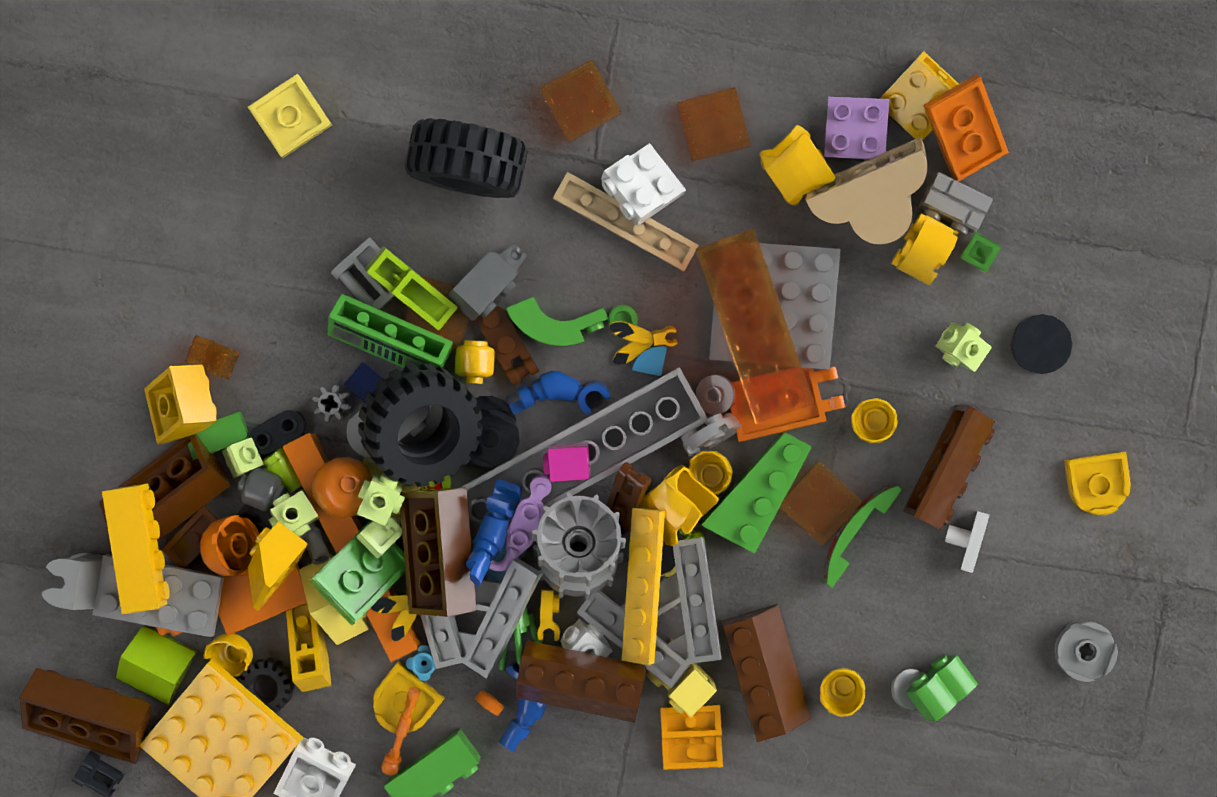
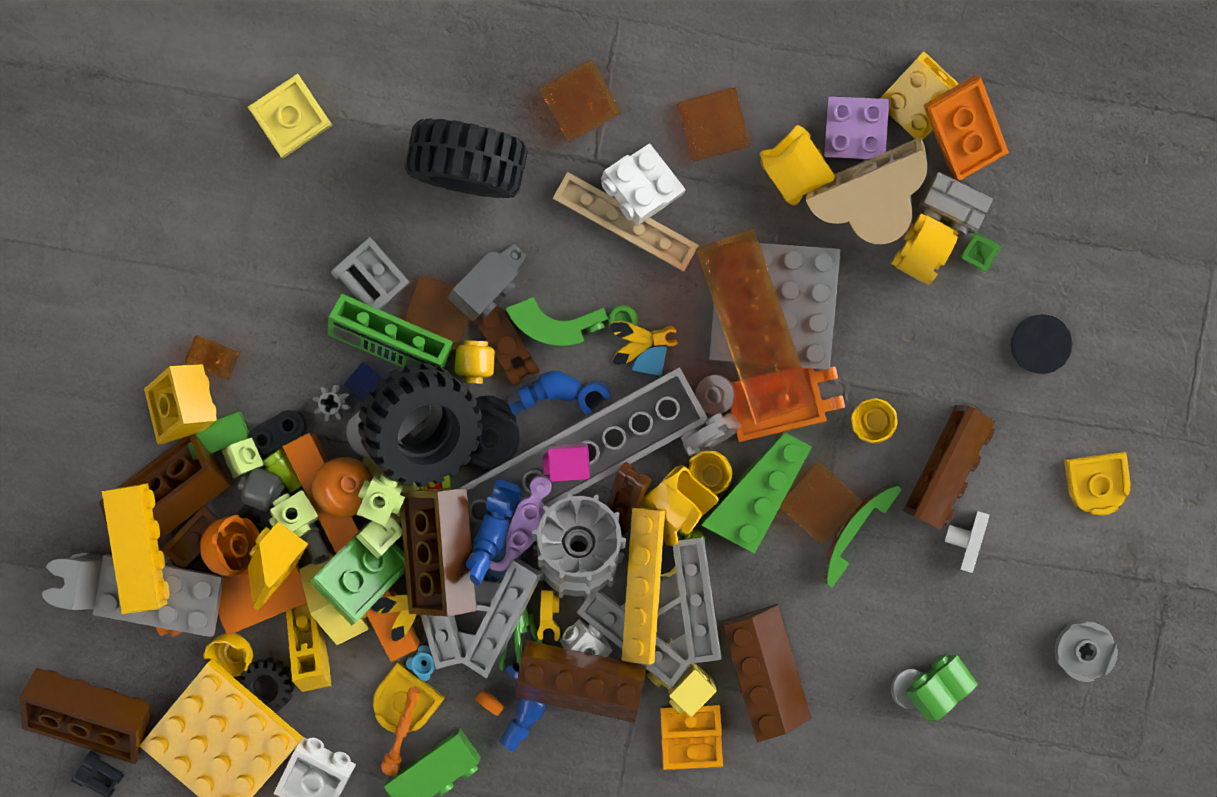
(155, 664): lime slope -> none
(410, 288): lime slope -> none
(842, 692): yellow hair -> none
(963, 346): yellowish green brick -> none

